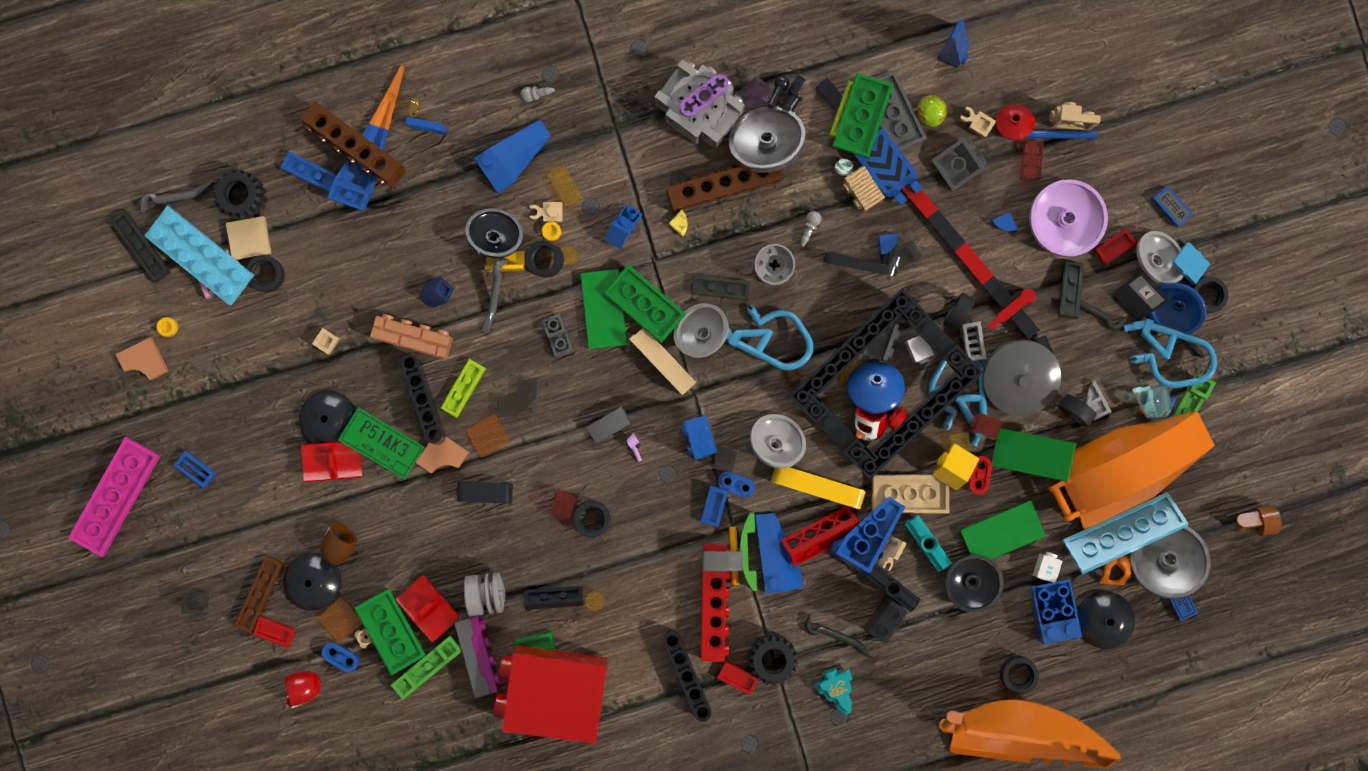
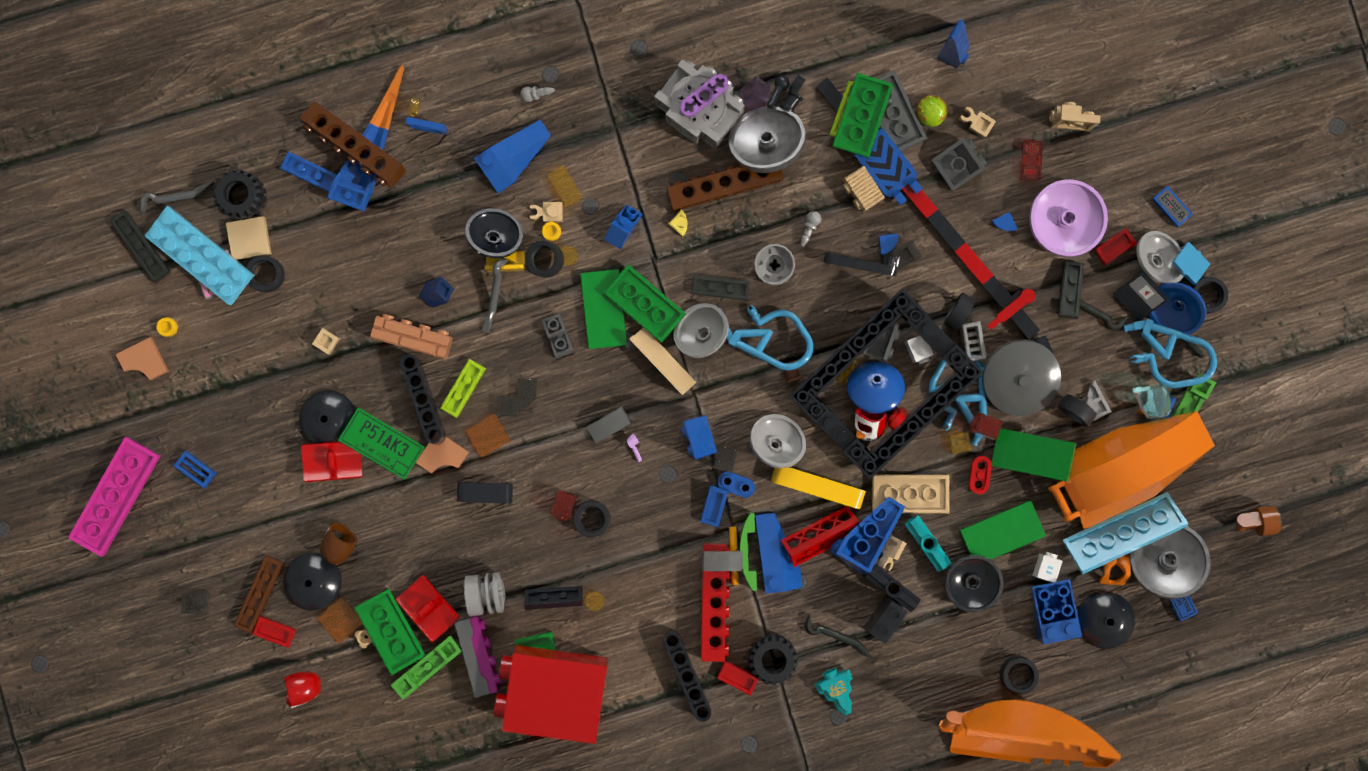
(340, 659): blue plate -> none
(844, 167): light aqua plate -> none
(955, 466): yellow head -> none
(1015, 129): red dish -> none
(1064, 134): blue bar -> none

